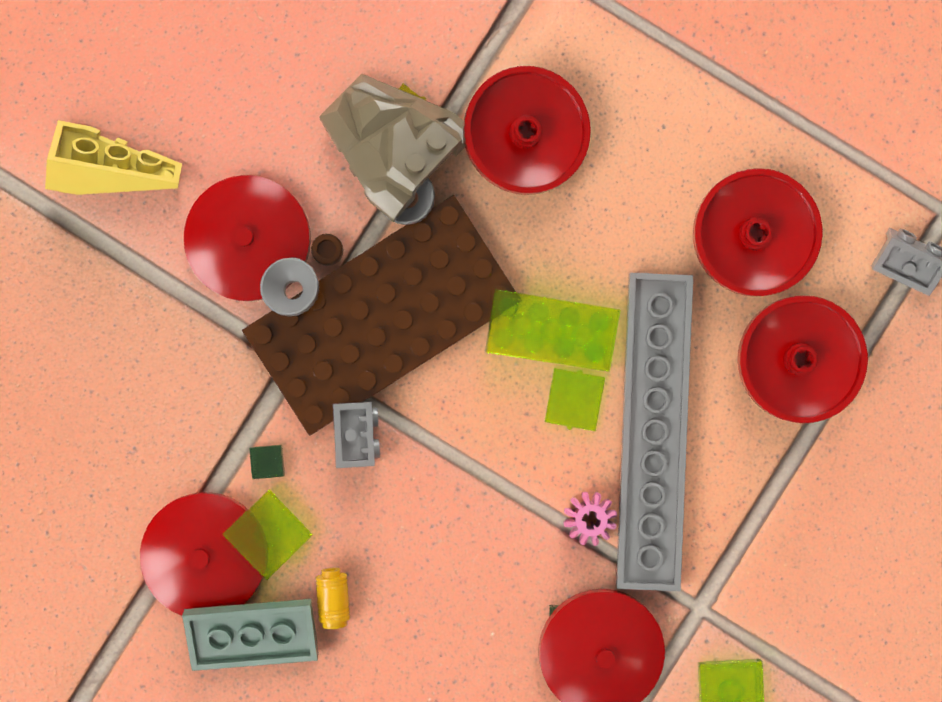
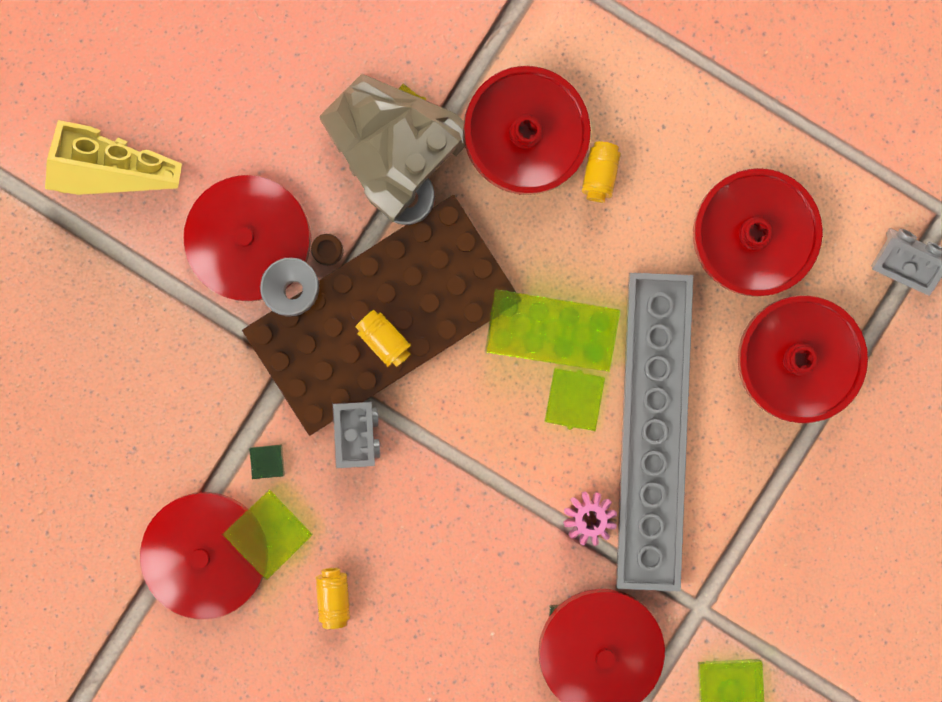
(250, 634): sand green plate -> none
(383, 339): none -> yellow head
(601, 171): none -> yellow head

